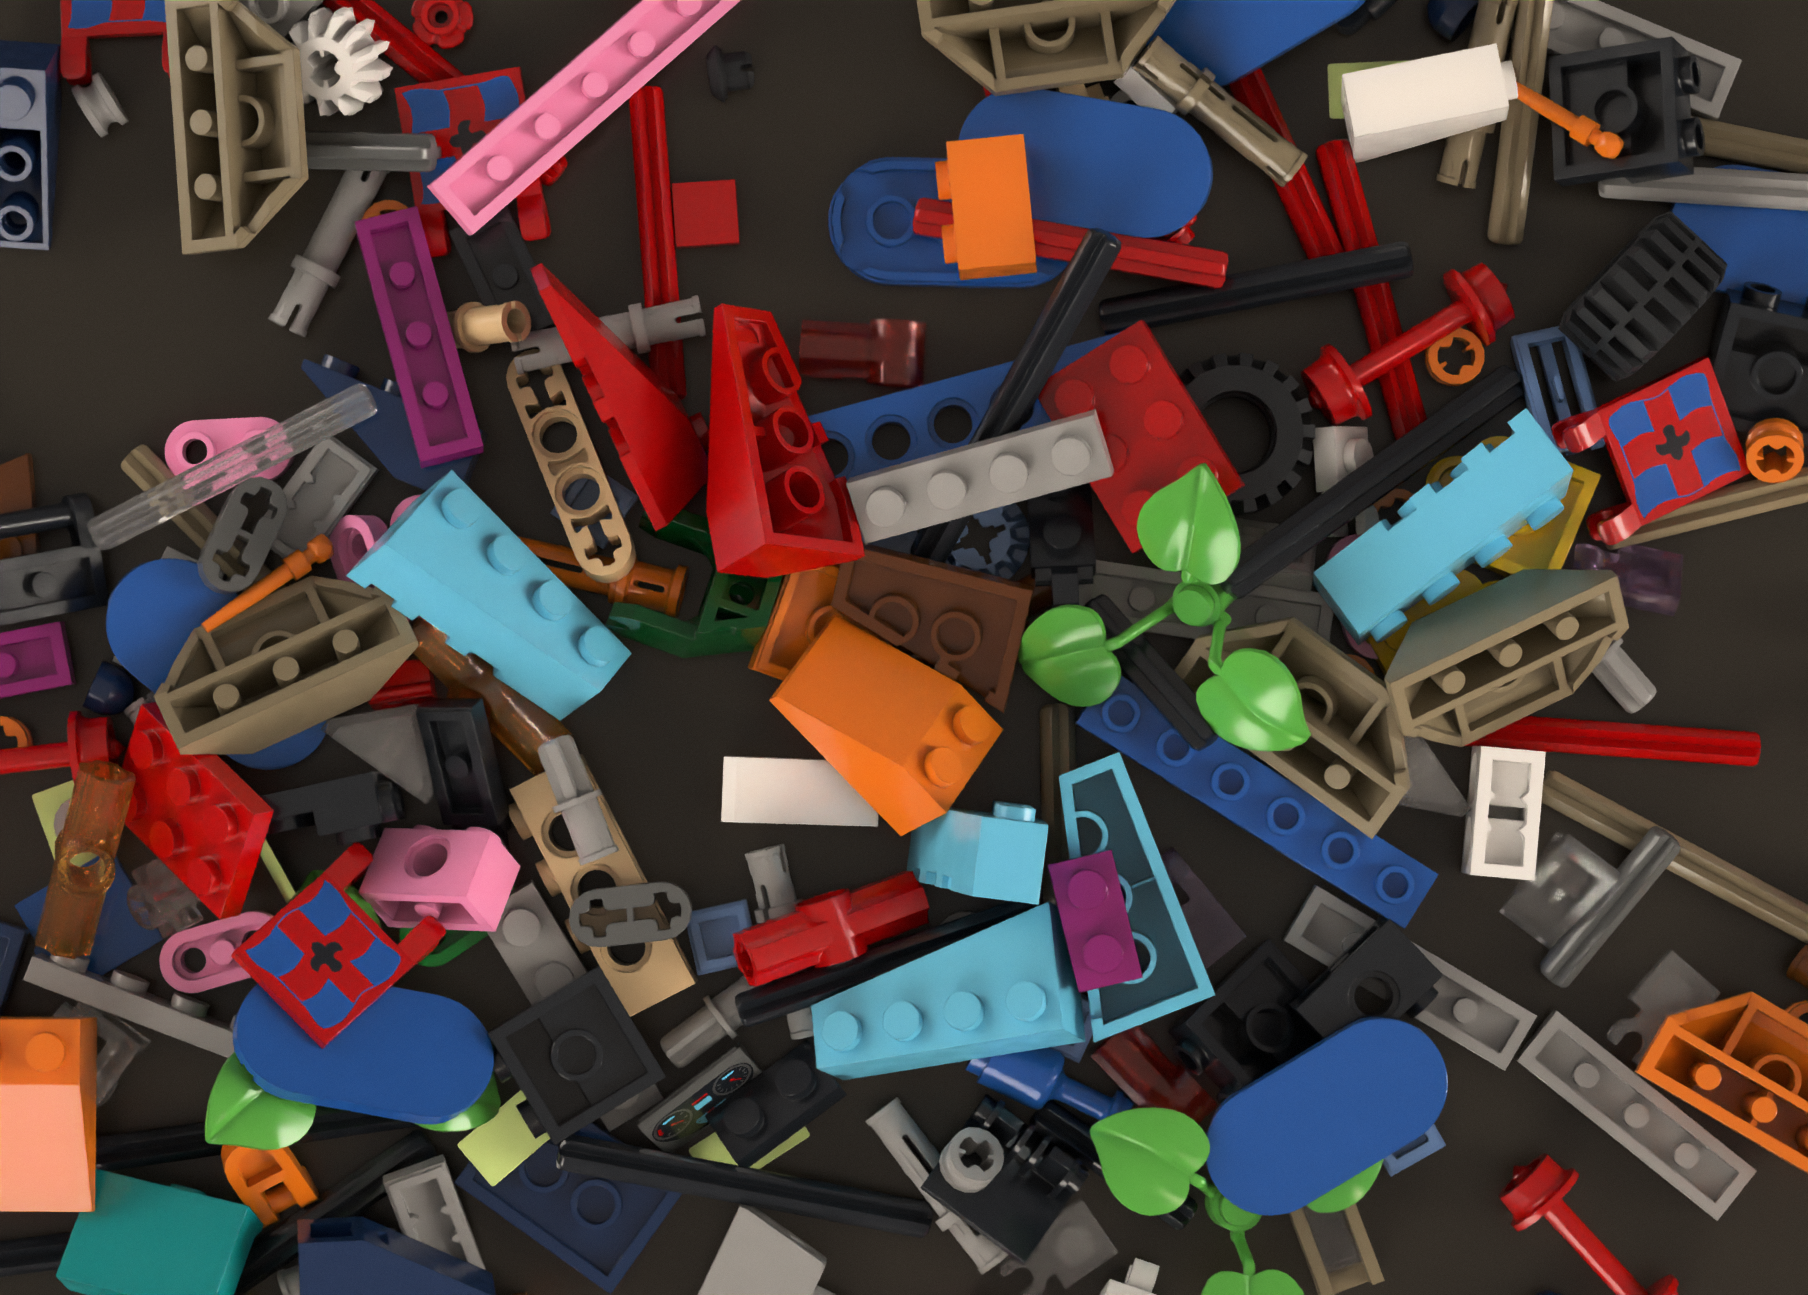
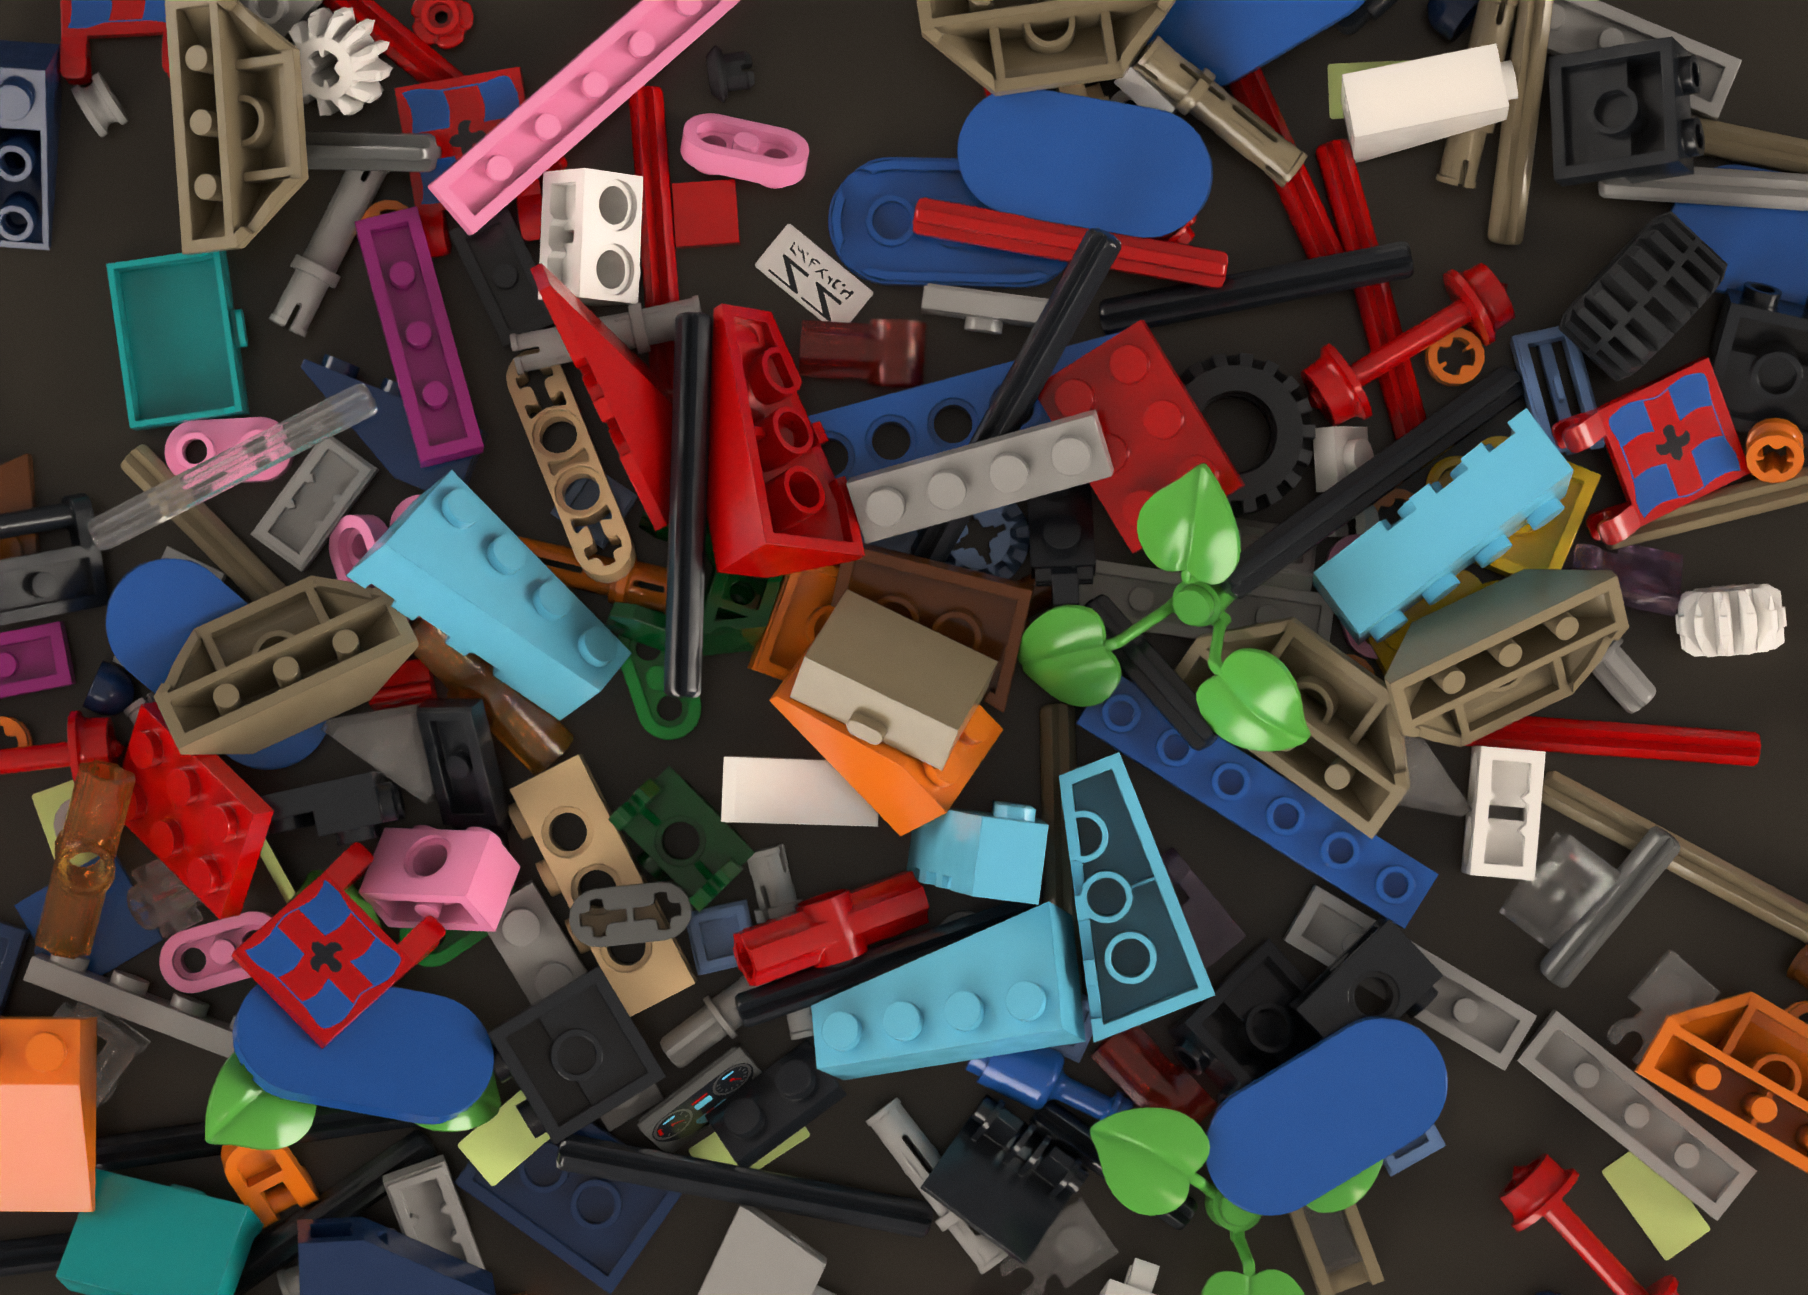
(178, 339): none -> teal container
(256, 543): dark grey beam -> none
(293, 567): orange piece -> none
(479, 325): tan axle -> none
(576, 799): light grey axle -> none
(593, 234): none -> white brick
(646, 689): none -> green plate
(674, 800): none -> dark green piece
(688, 505): none -> black axle
(744, 150): none -> bright pink plate
(813, 277): none -> white sticker
(892, 679): none -> dark tan container
(975, 1177): light grey bush -> none
(982, 309): none -> light grey plate
(989, 207): orange brick -> none
(1095, 921): magenta plate -> none
(1581, 128): orange piece -> none
(1656, 1205): none -> yellowish green sticker
(1731, 620): none -> white gear

